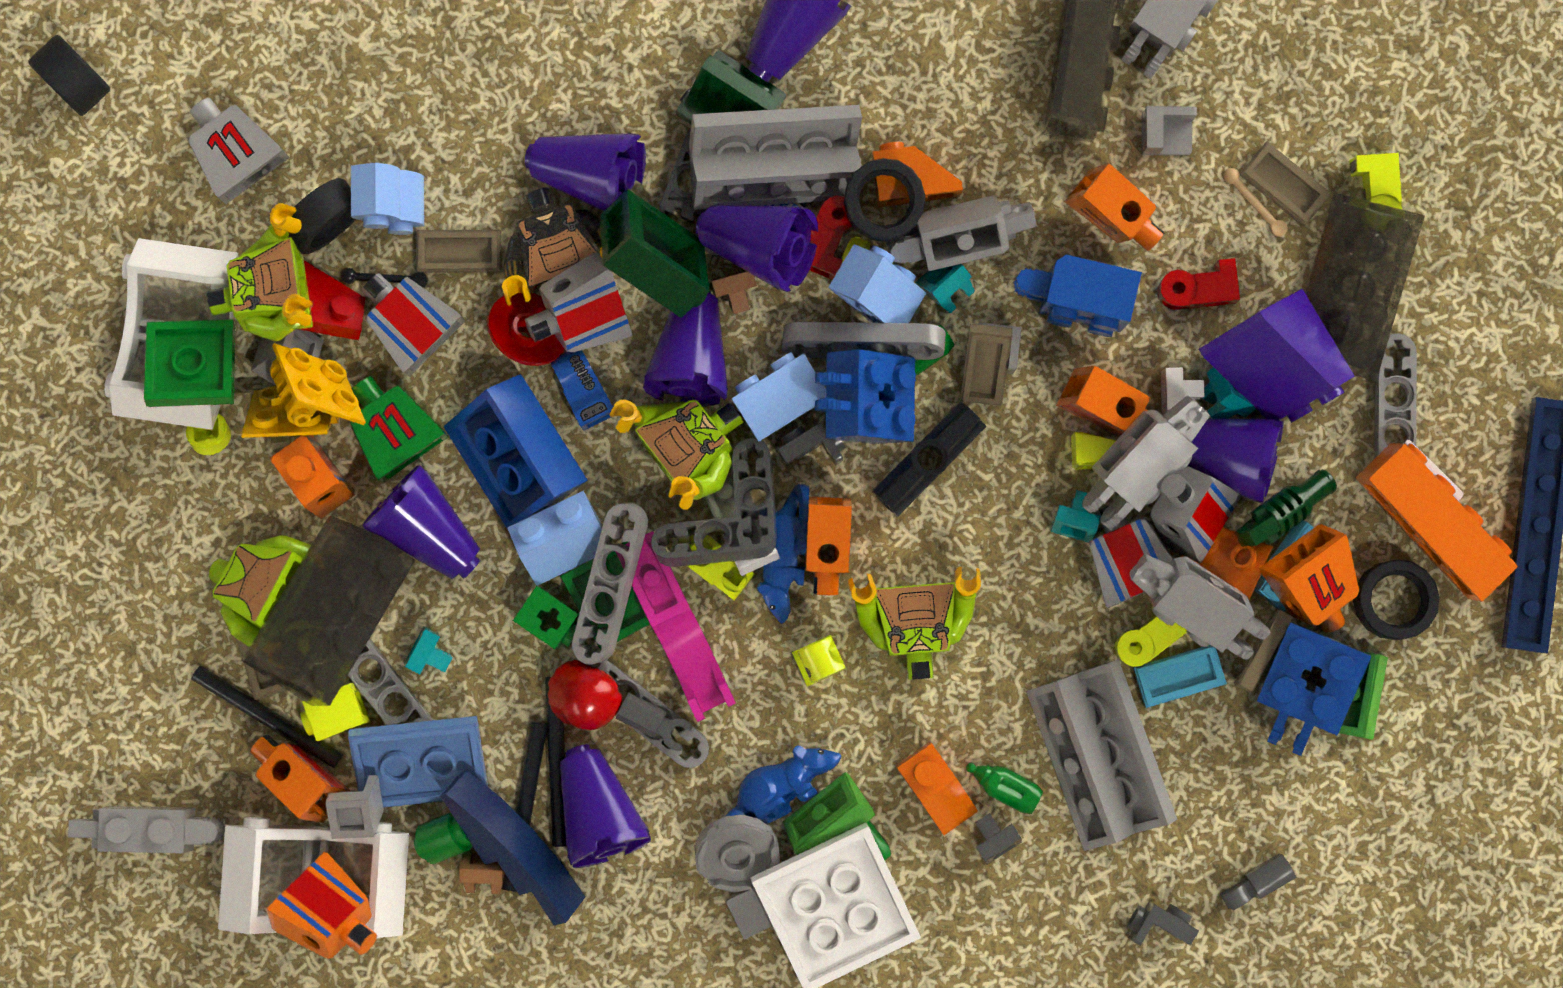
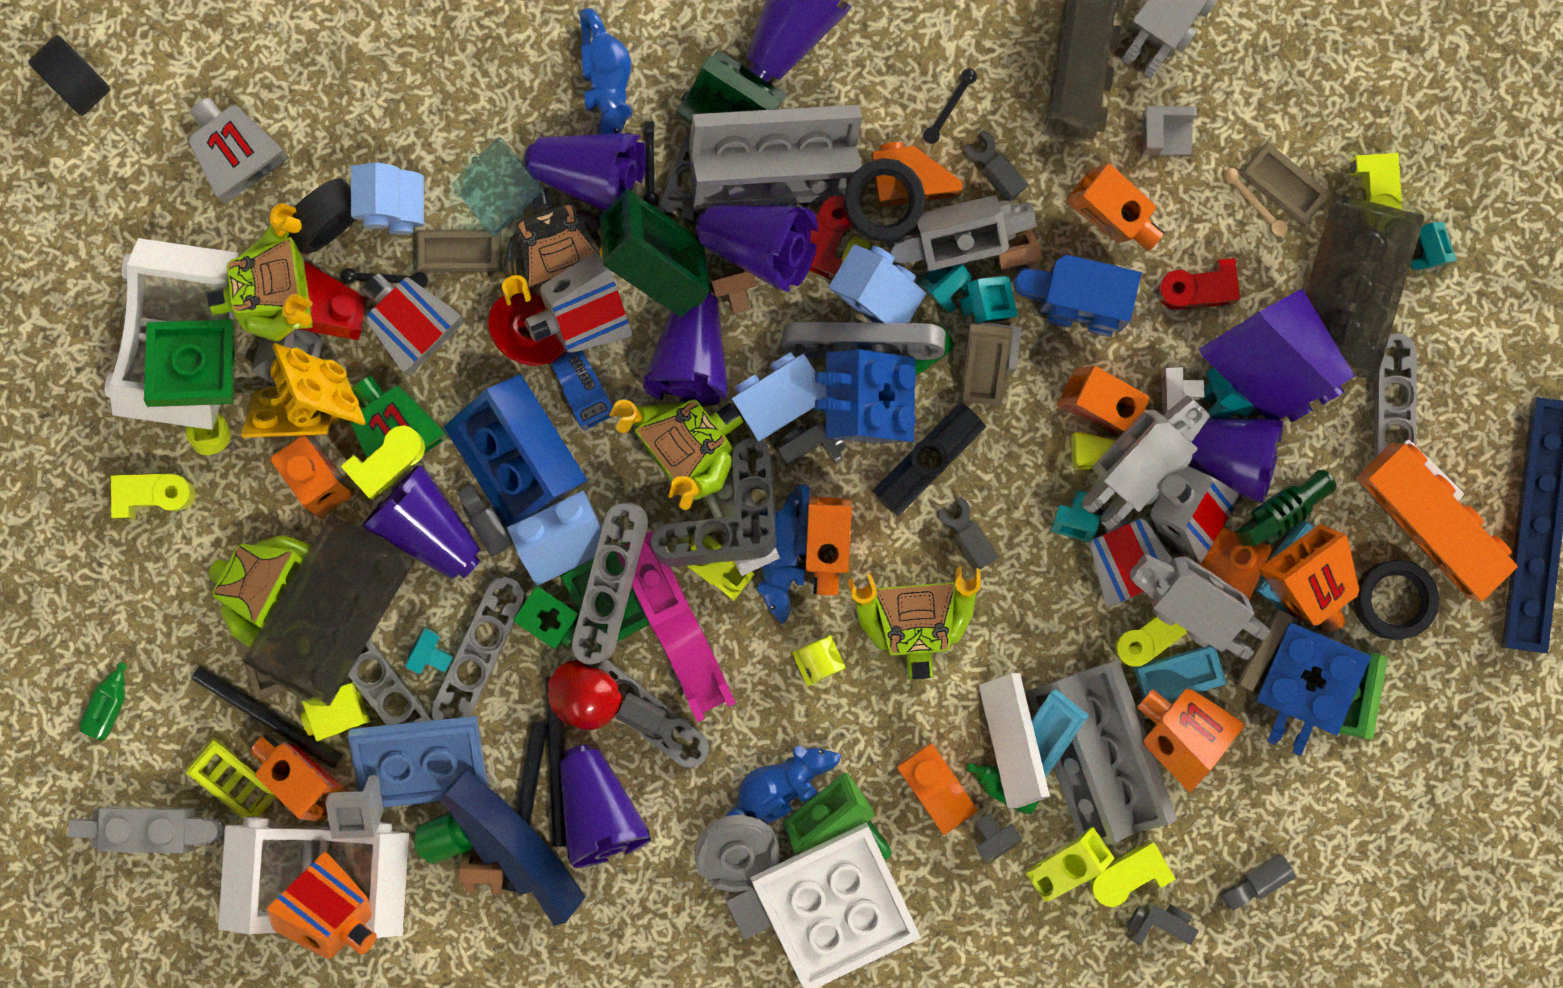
(104, 705): none -> green piece
(149, 490): none -> neon yellow leg
(195, 771): none -> neon yellow slope
(389, 463): none -> neon yellow leg
(474, 651): none -> light grey beam
(485, 521): none -> dark grey bar
(497, 186): none -> clear light blue piece
(608, 68): none -> blue animal
(650, 197): none -> black hinge
(931, 134): none -> black hinge
(969, 537): none -> dark grey bar
(990, 300): none -> teal tile
(997, 168): none -> dark grey bar
(1014, 740): none -> white tile
(1023, 250): none -> medium nougat tile
(1056, 727): none -> medium azure tile
(1070, 865): none -> neon yellow leg
(1129, 873): none -> neon yellow leg
(1188, 734): none -> orange torso
(1436, 247): none -> teal tile

